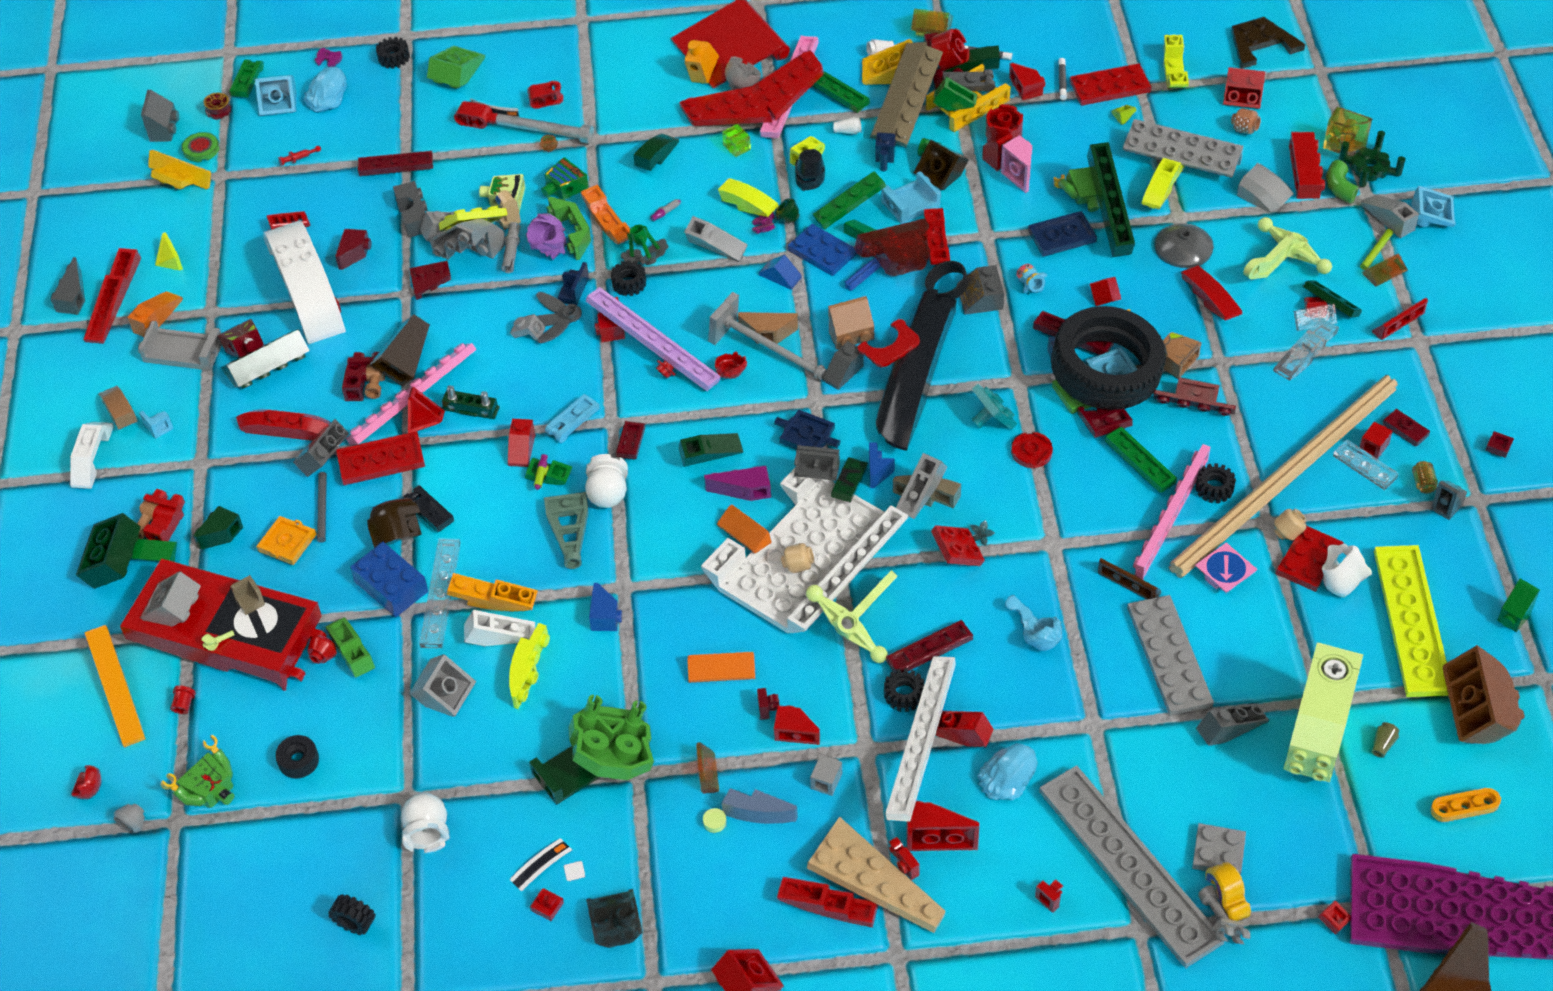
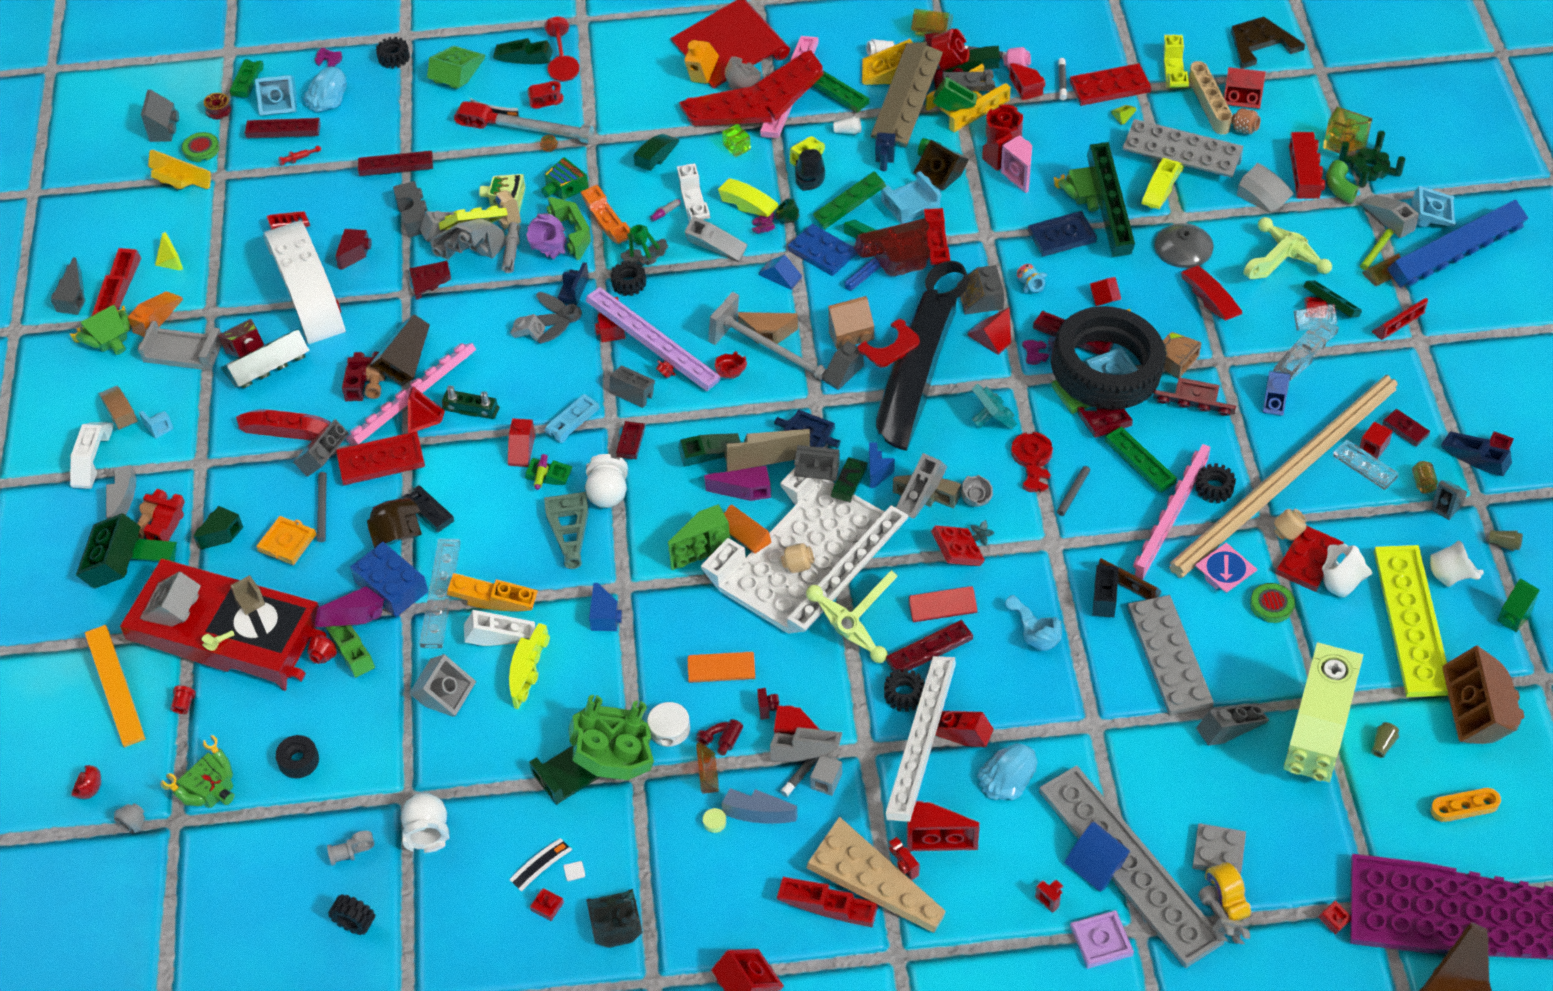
(105, 330): none -> bright green torso
(121, 494): none -> light grey slope
(282, 127): none -> dark red plate
(351, 609): none -> magenta slope
(358, 843): none -> light grey connector
(524, 52): none -> dark green slope
(562, 67): none -> red piece
(631, 386): none -> dark grey hinge
(668, 724): none -> white head
(691, 192): none -> white slope
(698, 537): none -> bright green slope
(731, 732): none -> dark red plant
(765, 448): none -> dark tan slope
(798, 776): none -> dark grey bar
(804, 744): none -> light grey slope
(942, 604): none -> slope
(976, 491): none -> light grey hair
(993, 332): none -> red slope
(1017, 55): none -> bright pink head
(1032, 349): none -> magenta piece
(1032, 483): none -> red piece
(1073, 491): none -> dark grey piece
(1097, 856): none -> blue slope
(1101, 939): none -> lavender tile
(1105, 591): none -> black brick
(1210, 97): none -> tan beam
(1272, 602): none -> tile
(1276, 392): none -> blue slope
(1453, 565): none -> white piece
(1457, 244): none -> blue brick
(1478, 453): none -> dark blue slope
(1507, 539): none -> olive cone

